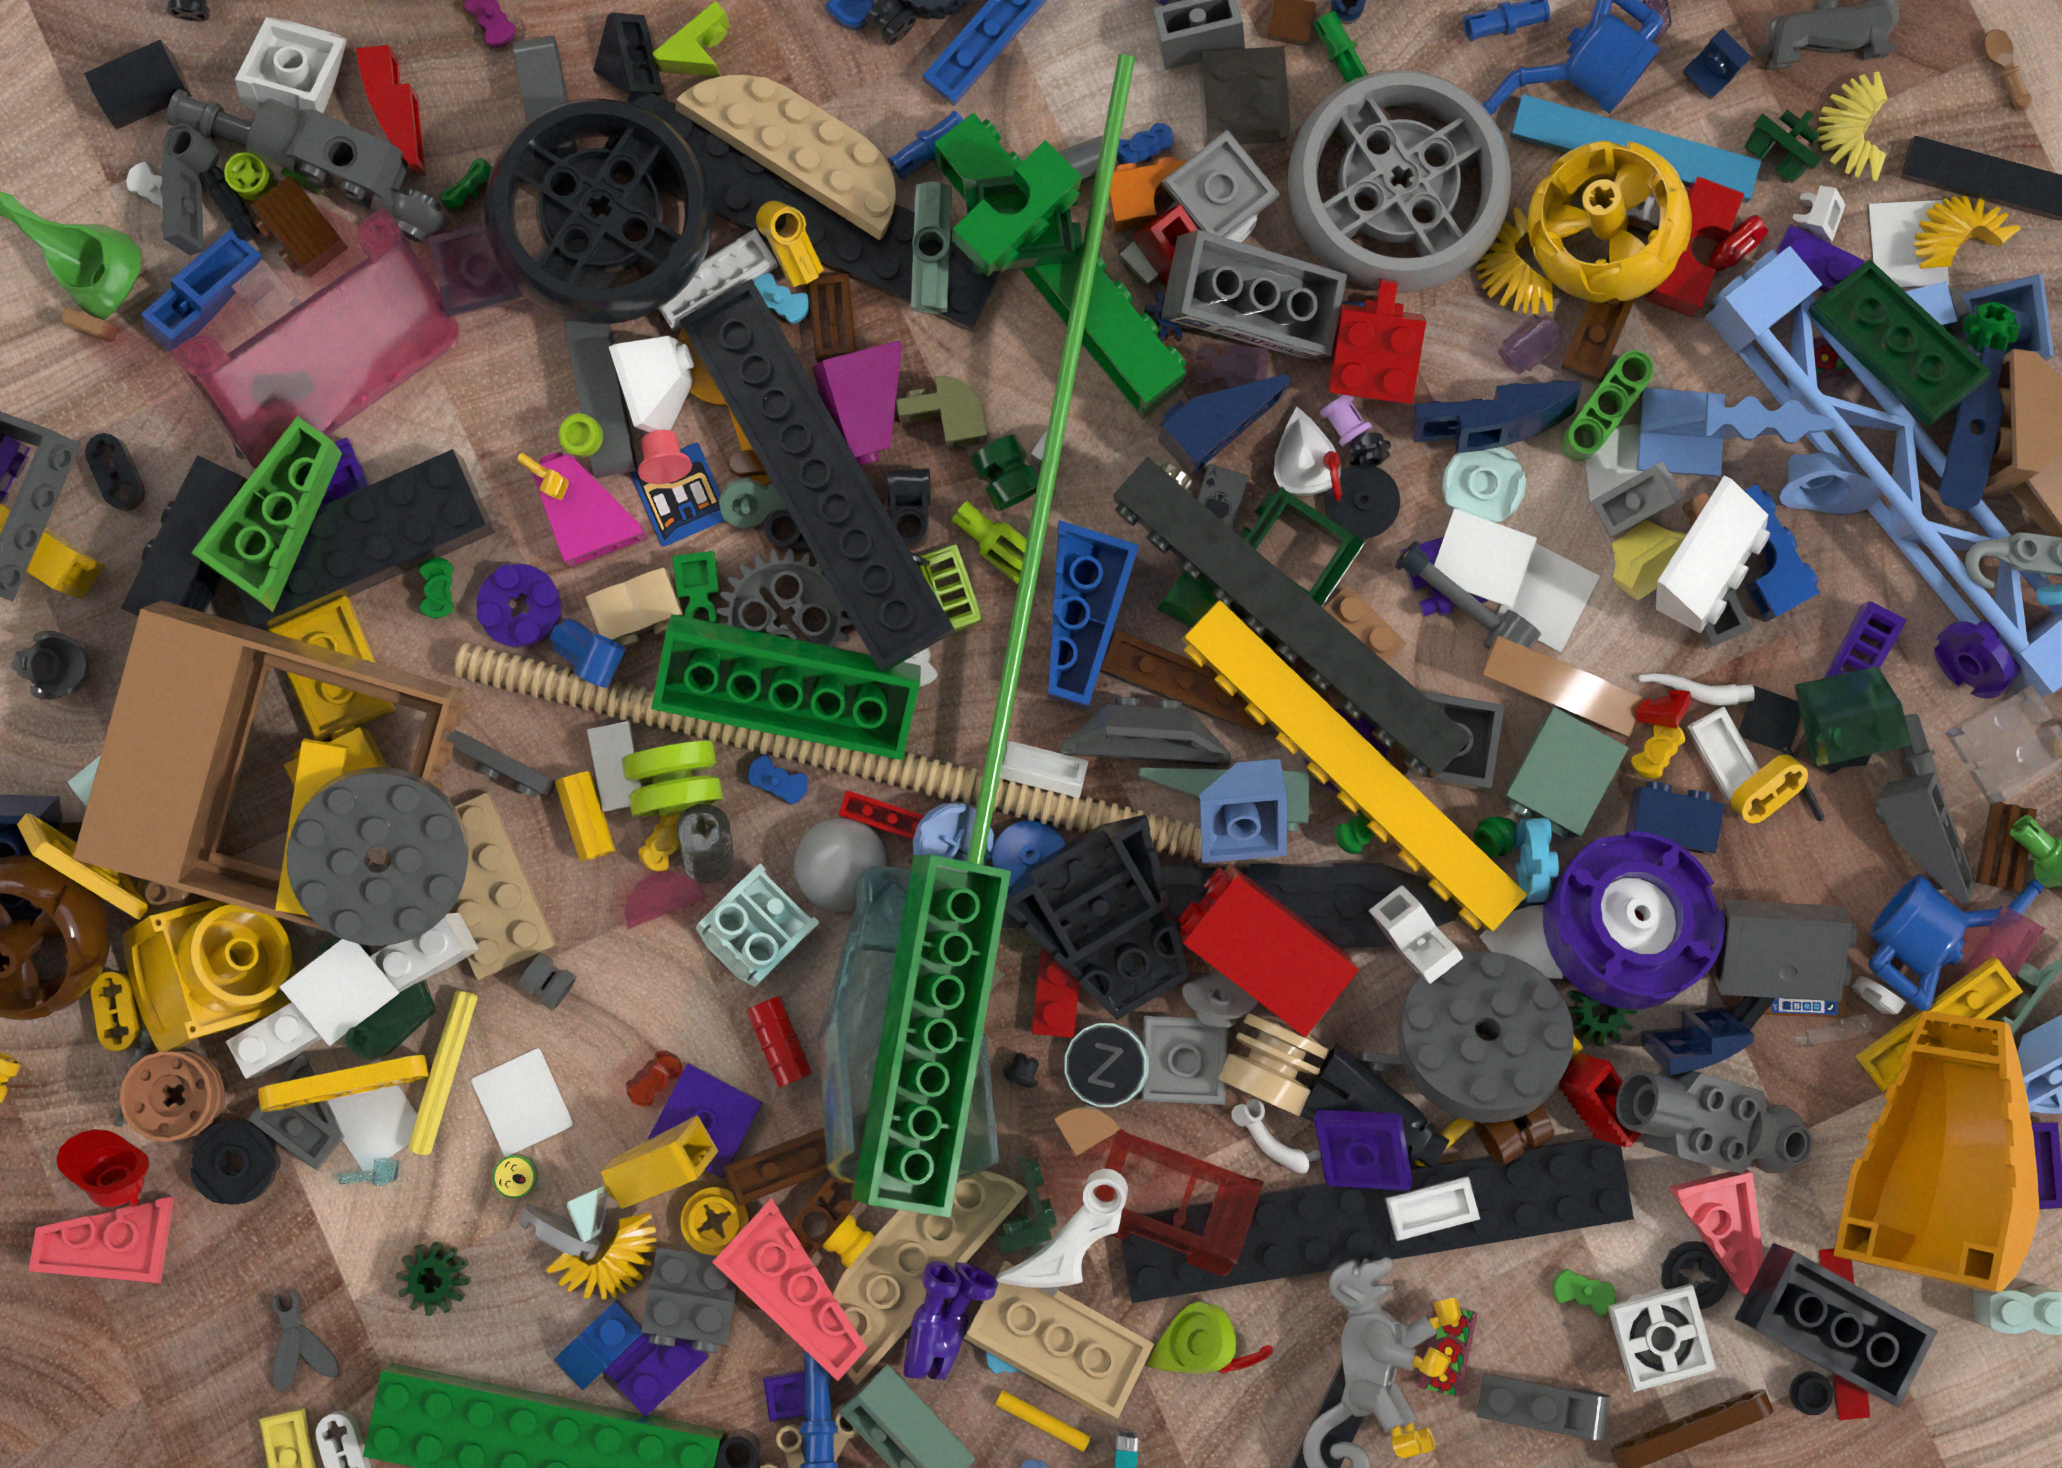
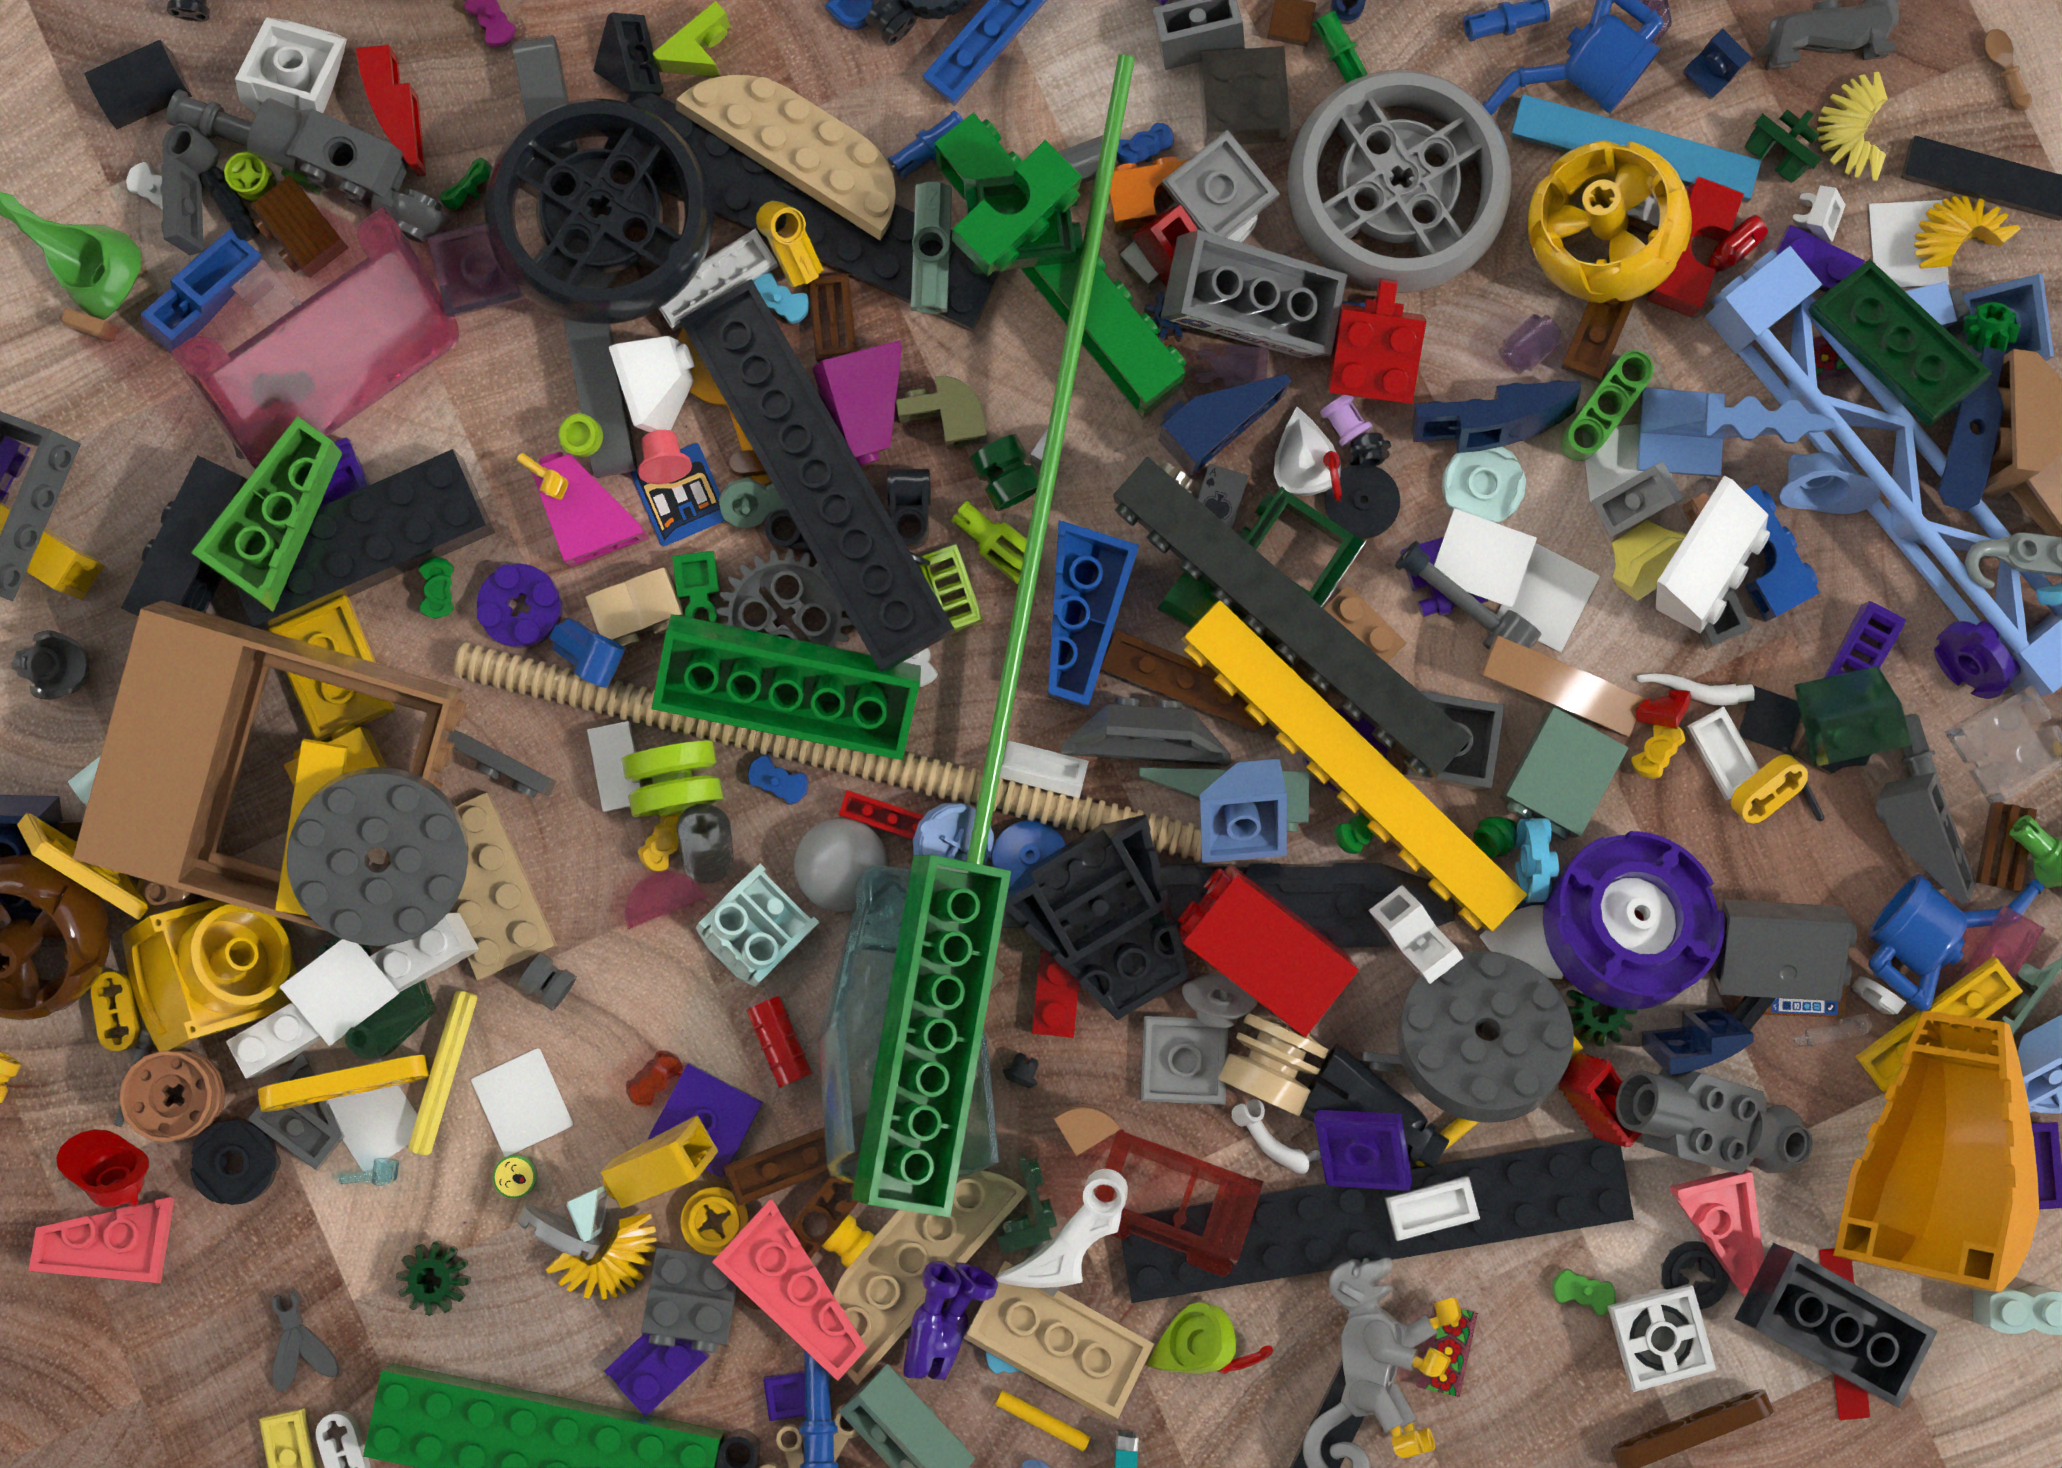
(106, 475): black beam -> none
(585, 816): yellow axle -> none
(599, 1344): blue slope -> none
(1106, 1065): black tile -> none
(1507, 1139): reddish brown wheel -> none
(1508, 270): yellow hair -> none
(1544, 1406): dark grey plate -> none
(1686, 820): dark blue brick -> none
(1811, 1393): black plate -> none

